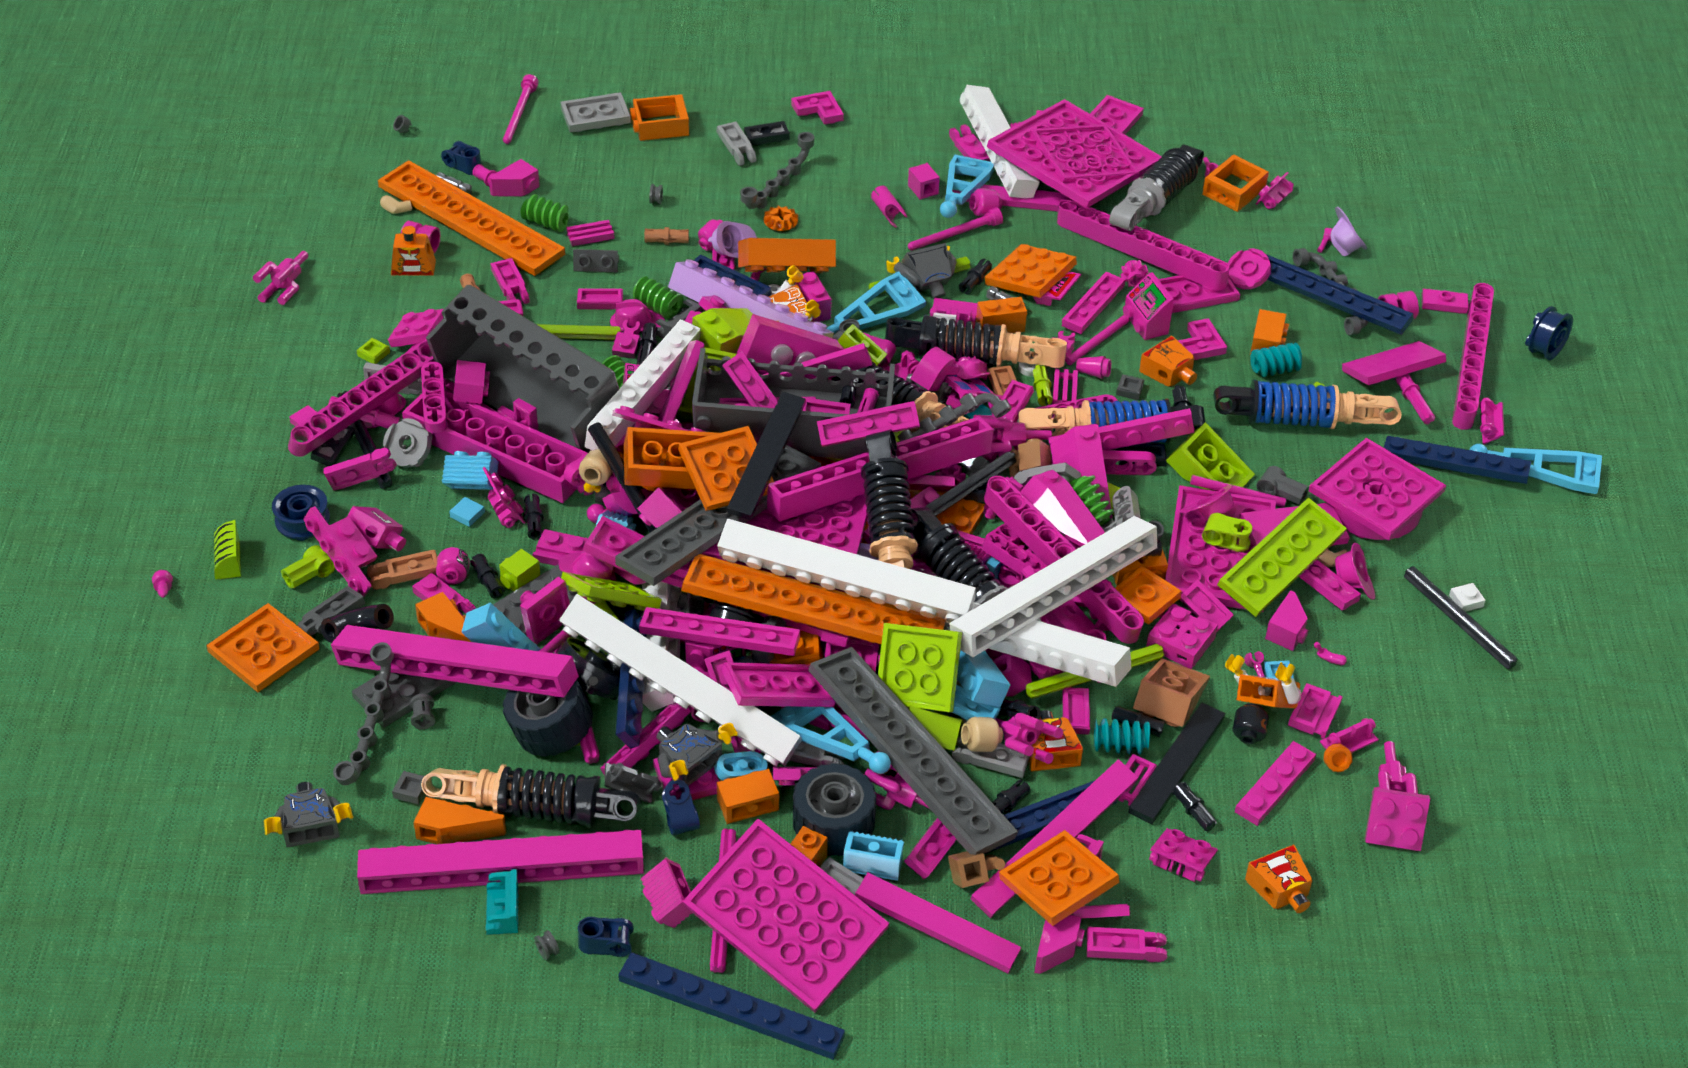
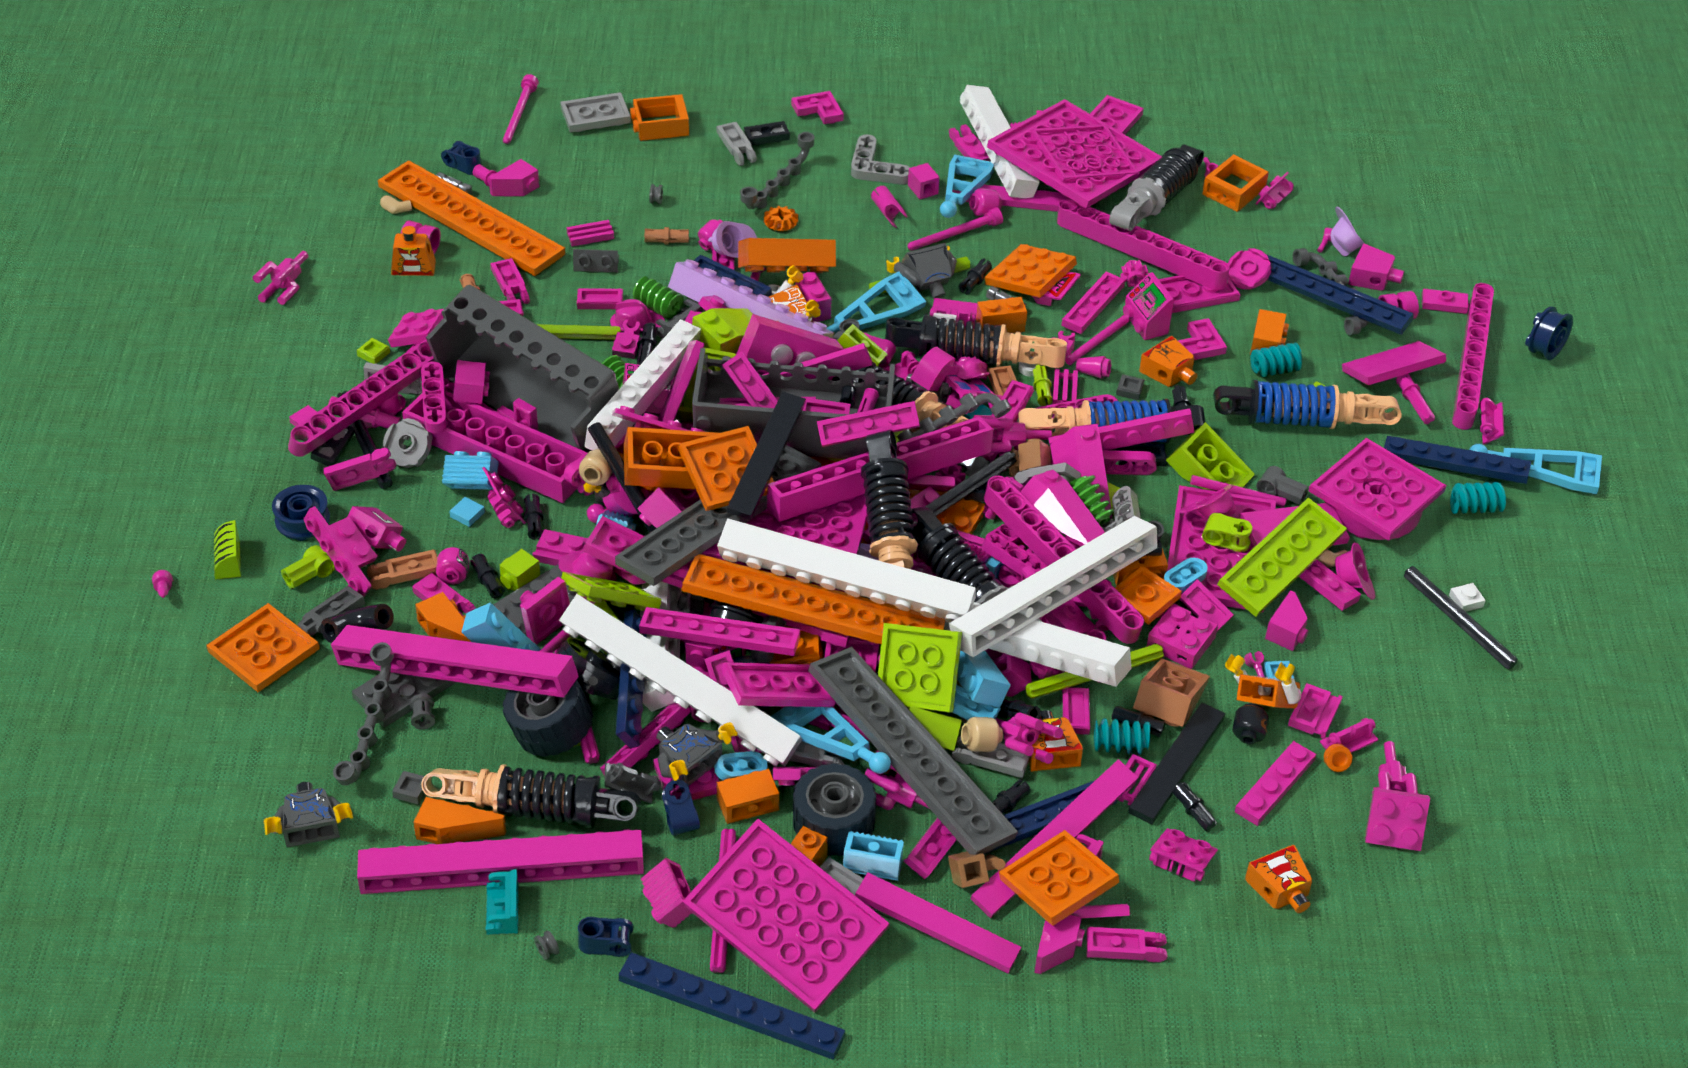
(402, 124): dark grey hinge -> none
(545, 213): bright green piece -> none
(893, 173): none -> light grey beam
(1186, 573): none -> medium azure plate
(1328, 656): dark pink piece -> none
(1374, 269): none -> dark pink torso
(1477, 495): none -> teal piece

